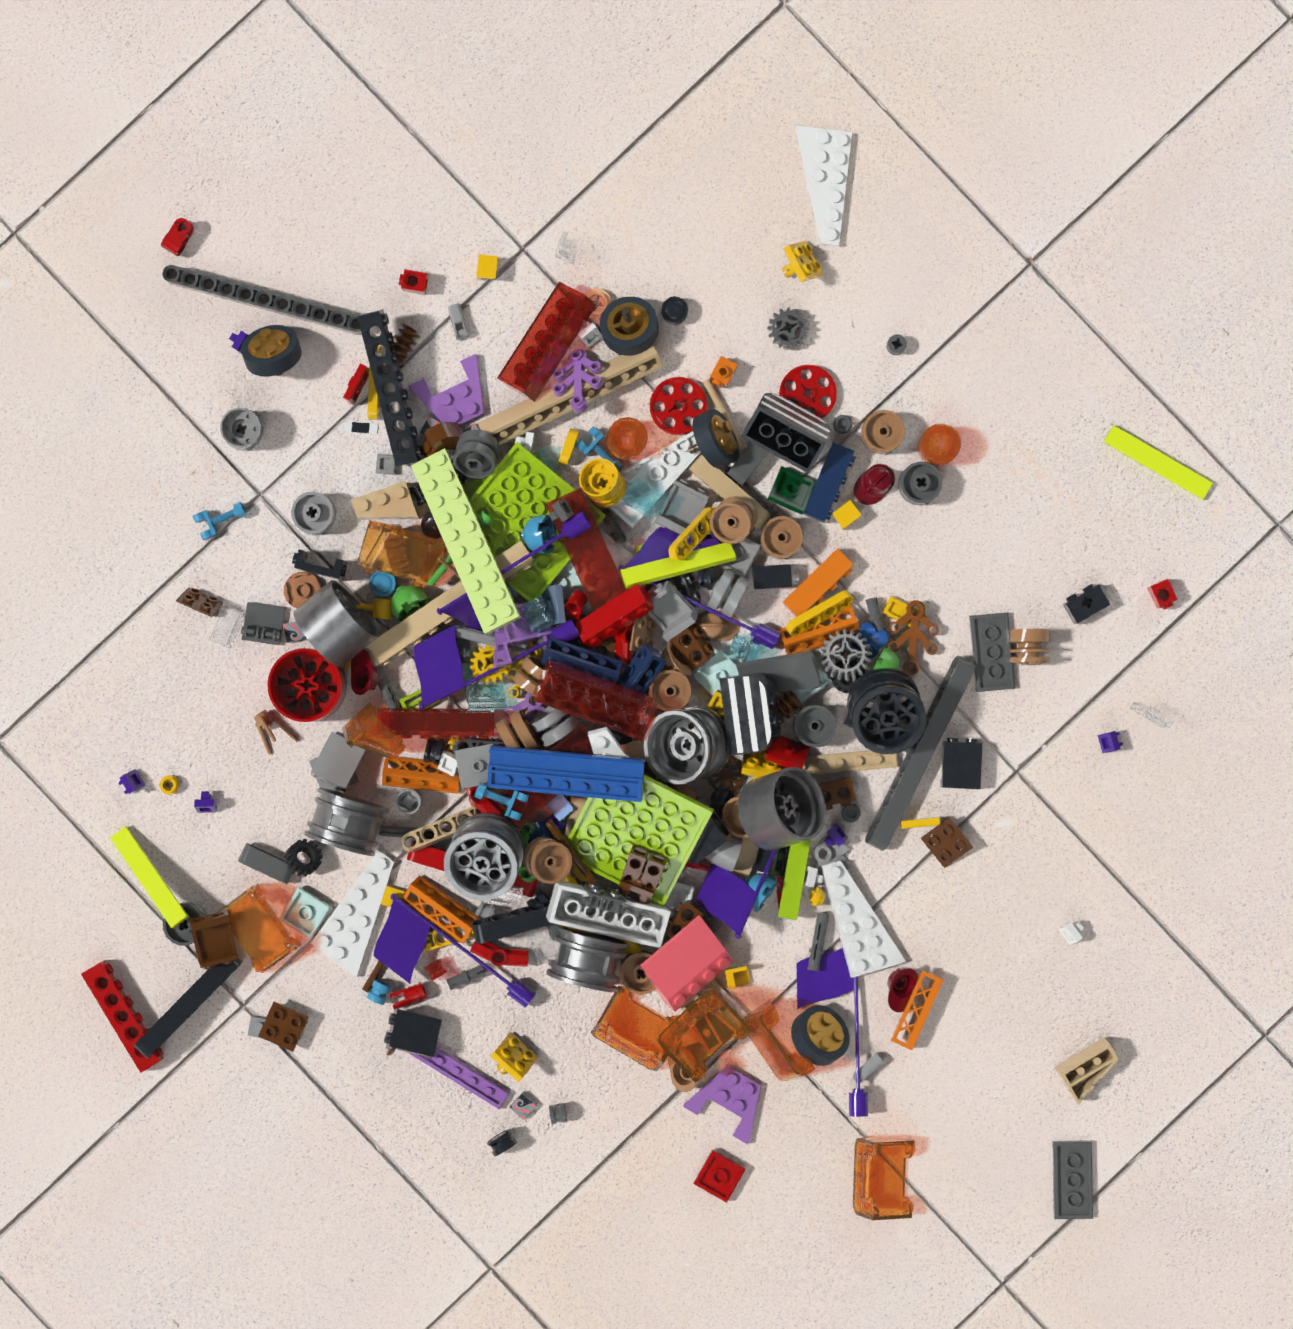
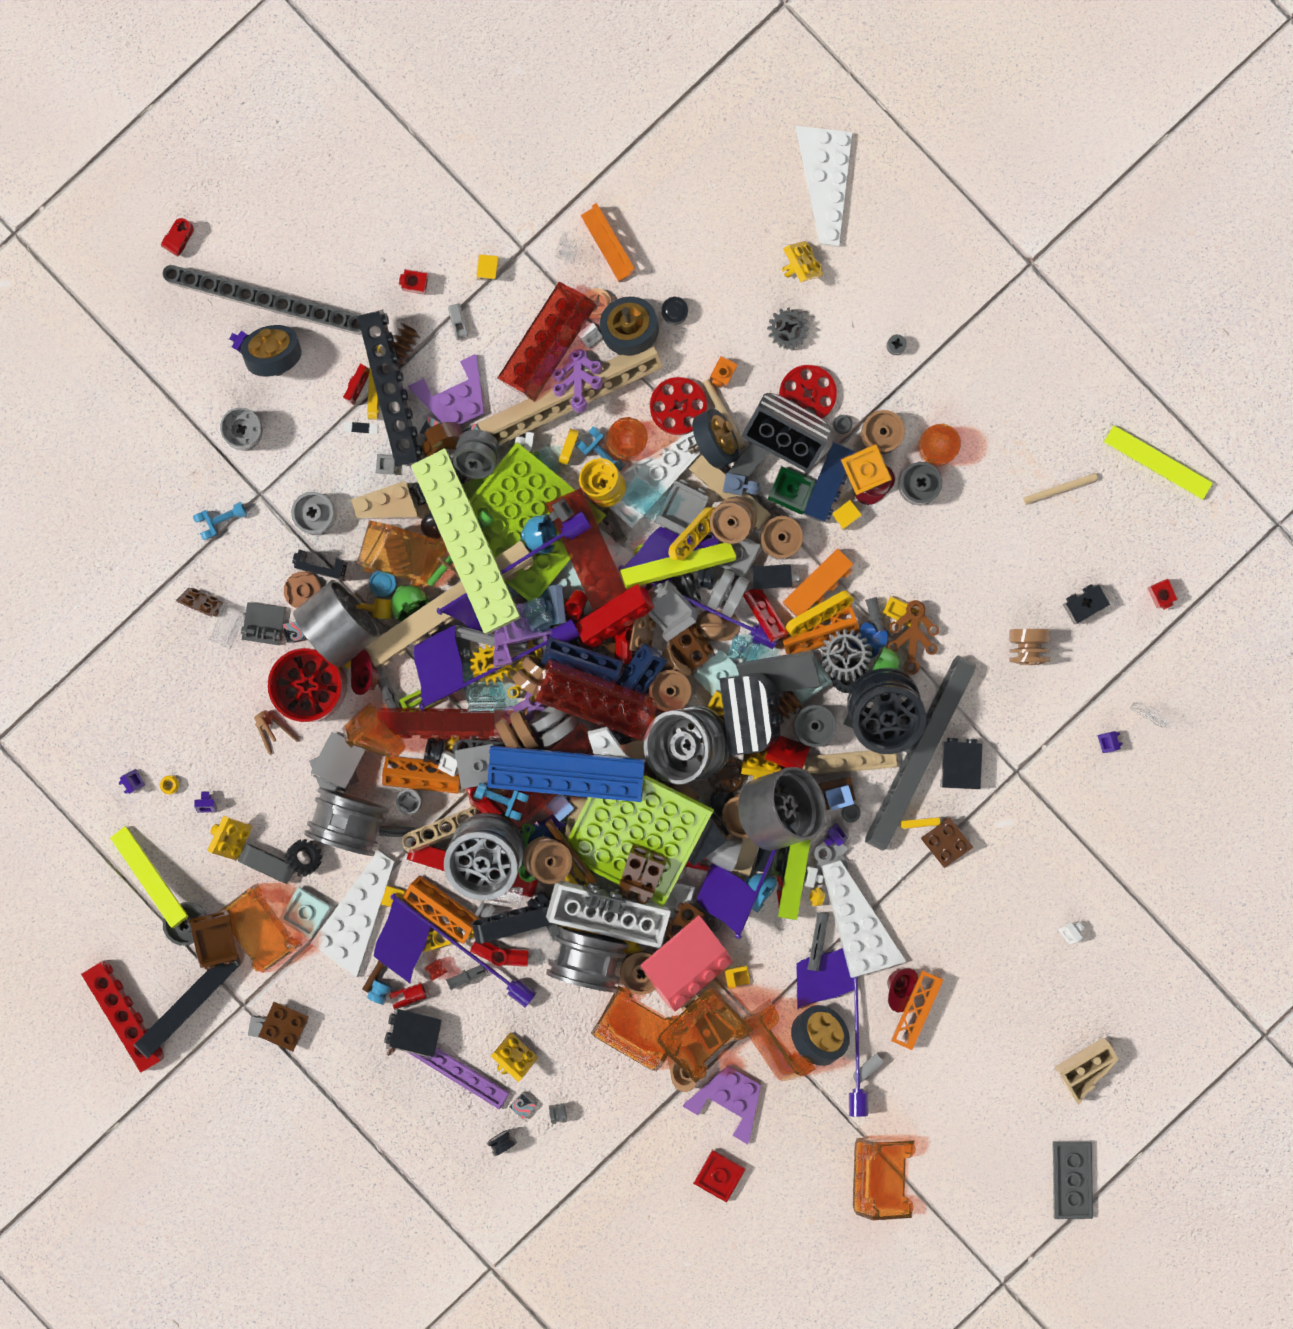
(229, 837): none -> yellow plate
(608, 243): none -> orange fence
(735, 484): none -> sand blue plate
(765, 614): none -> red tile
(839, 797): none -> light blue panel
(866, 469): none -> light orange plate
(991, 652): dark grey tile -> none
(1060, 488): none -> tan bar

